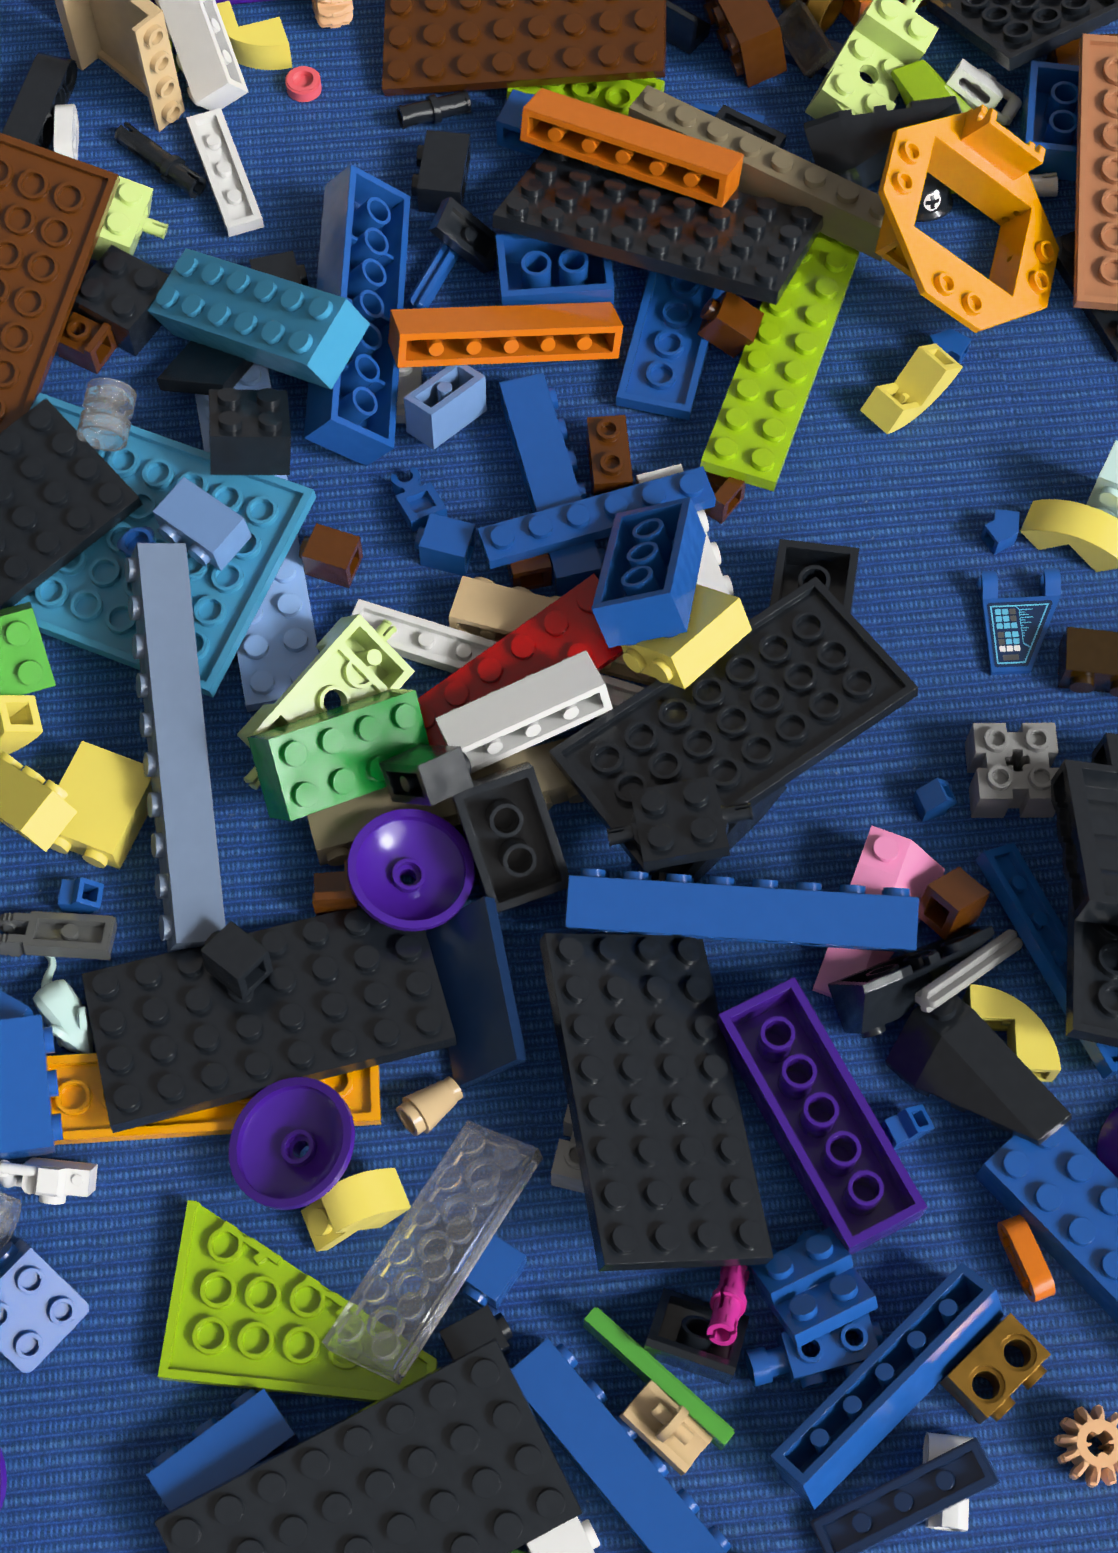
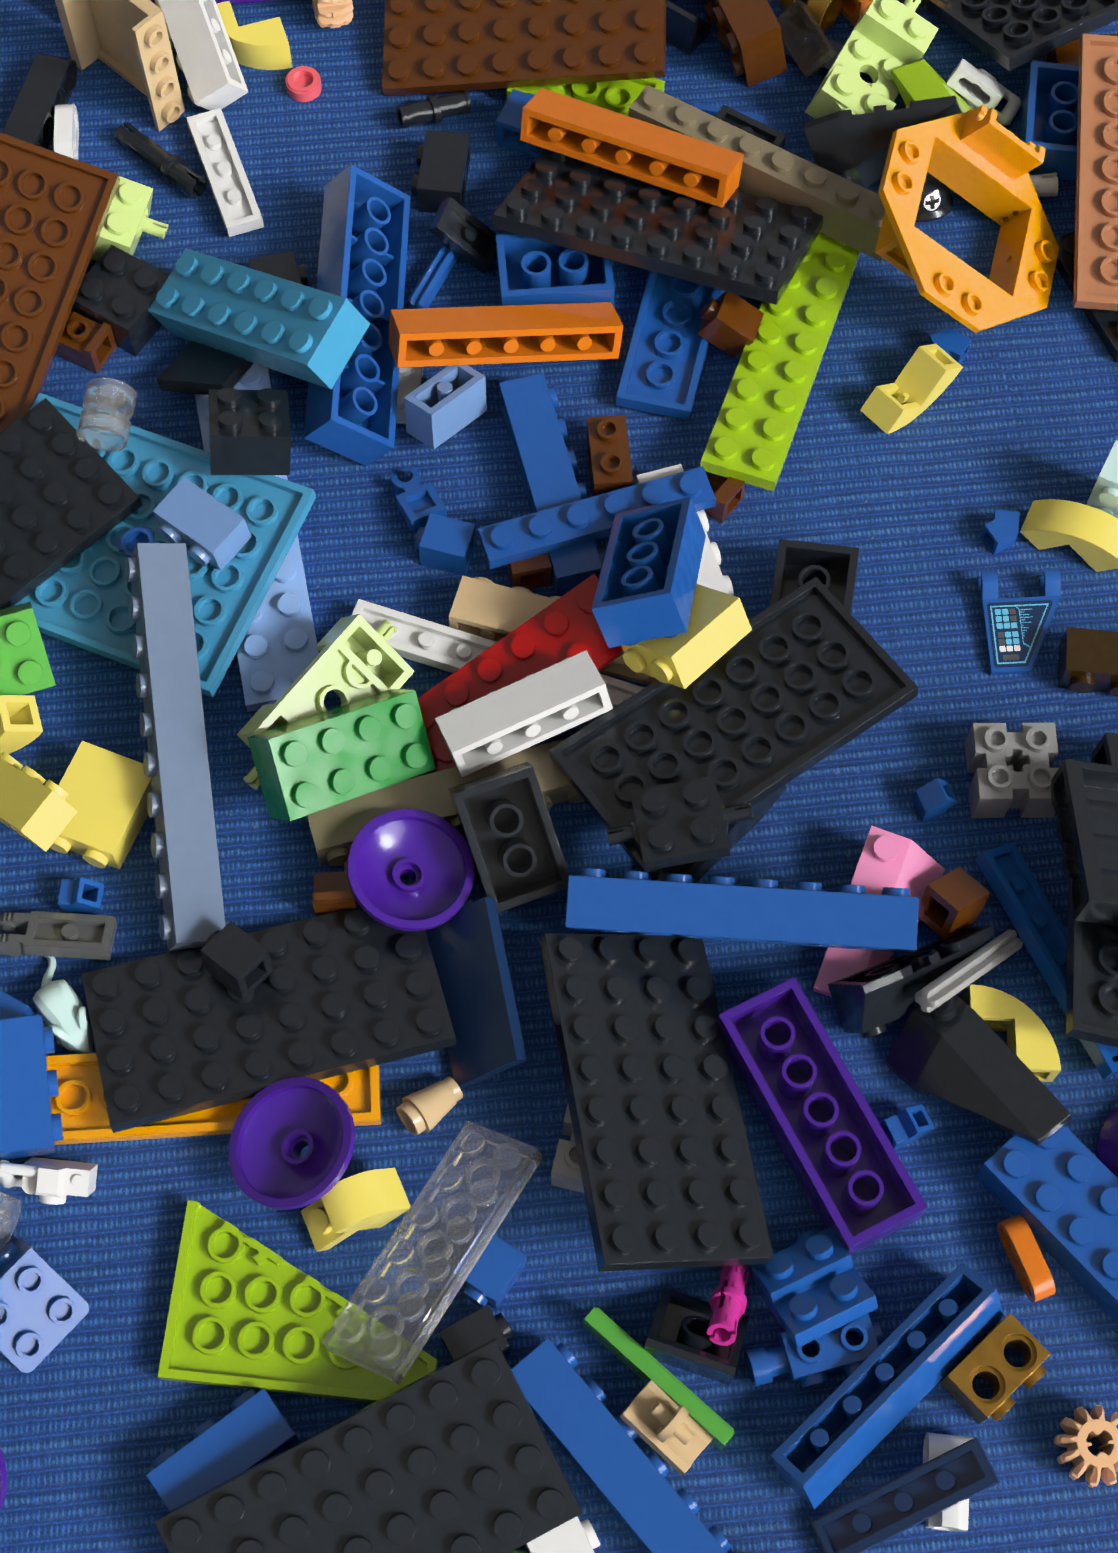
(331, 555): reddish brown brick -> none
(427, 774): brick -> none

